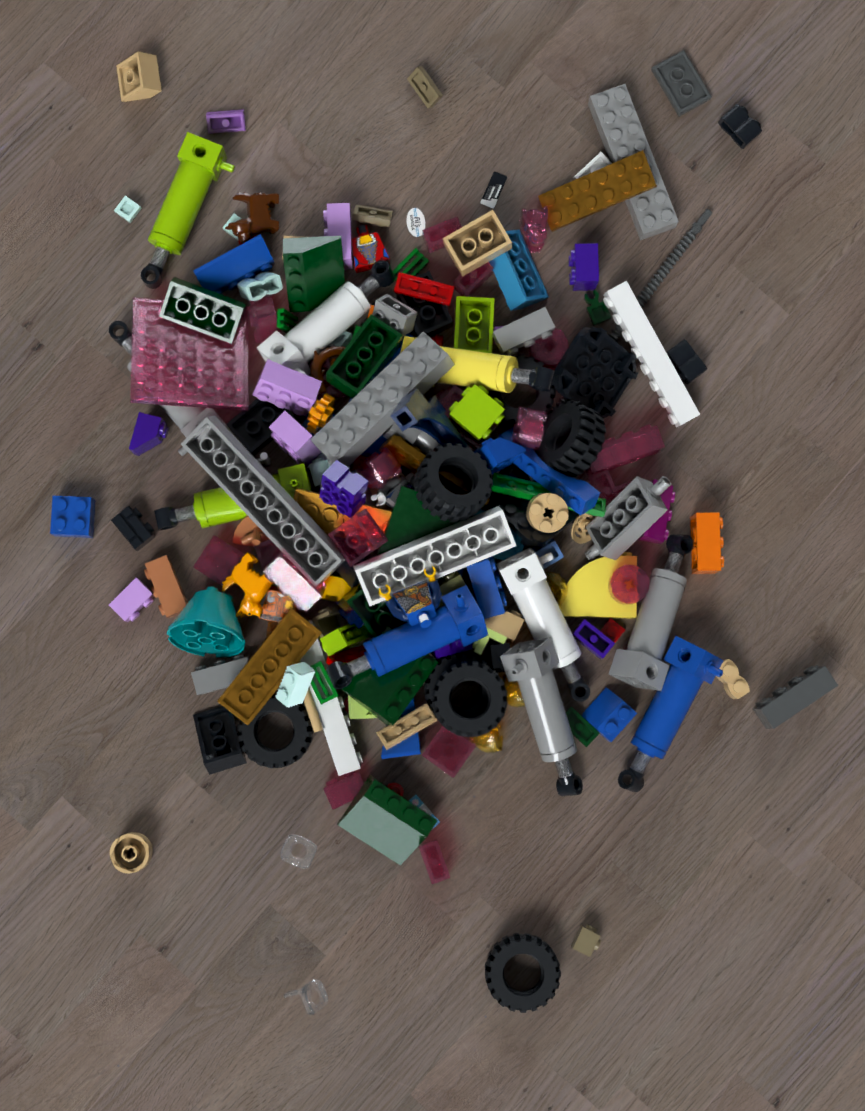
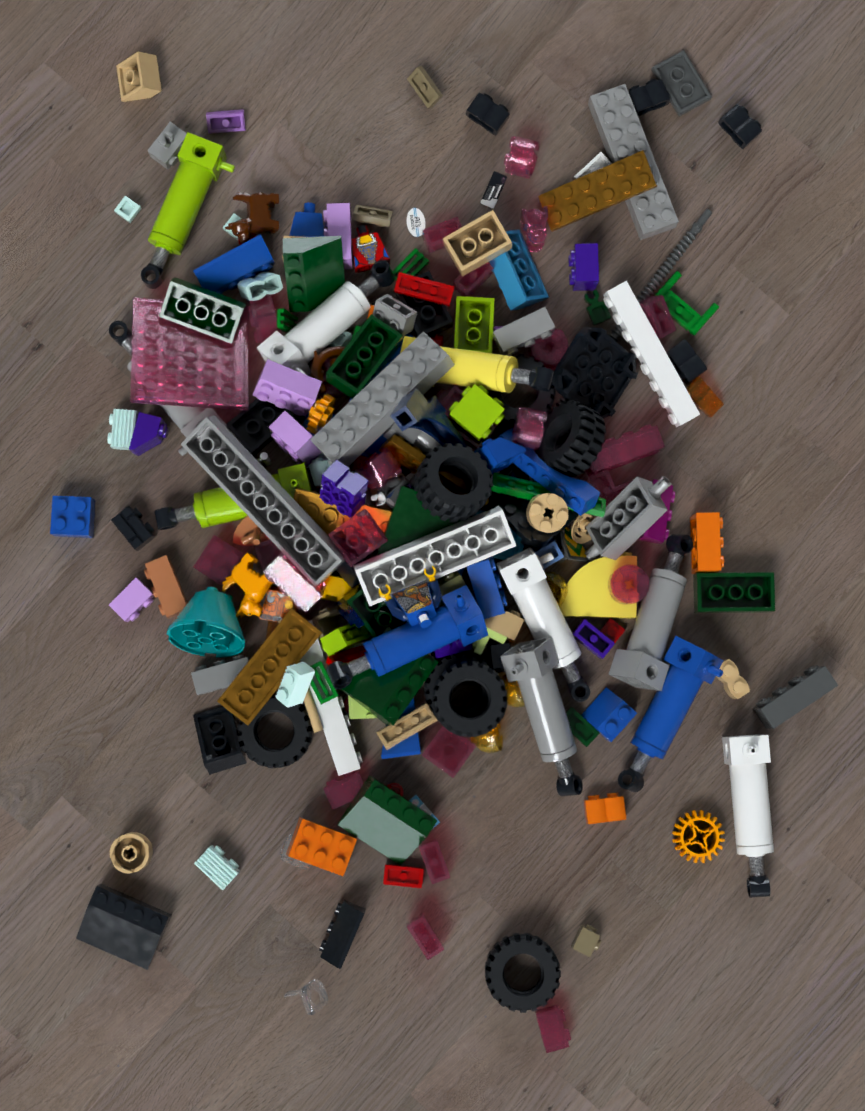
(123, 426): none -> light aqua brick
(123, 926): none -> black slope
(167, 146): none -> light grey brick
(217, 866): none -> light aqua brick
(307, 222): none -> blue torso
(321, 846): none -> orange brick
(341, 933): none -> black slope
(403, 876): none -> red plate
(425, 936): none -> clear pink brick
(487, 113): none -> black brick
(522, 157): none -> clear pink brick
(552, 1028): none -> clear pink brick
(571, 549): none -> shield
(604, 809): none -> orange brick
(649, 97): none -> black brick
(658, 315): none -> clear pink brick
(681, 311): none -> green plate
(704, 397): none -> clear orange plate
(706, 851): none -> light orange gear
(734, 592): none -> dark green brick
(751, 804): none -> white piece

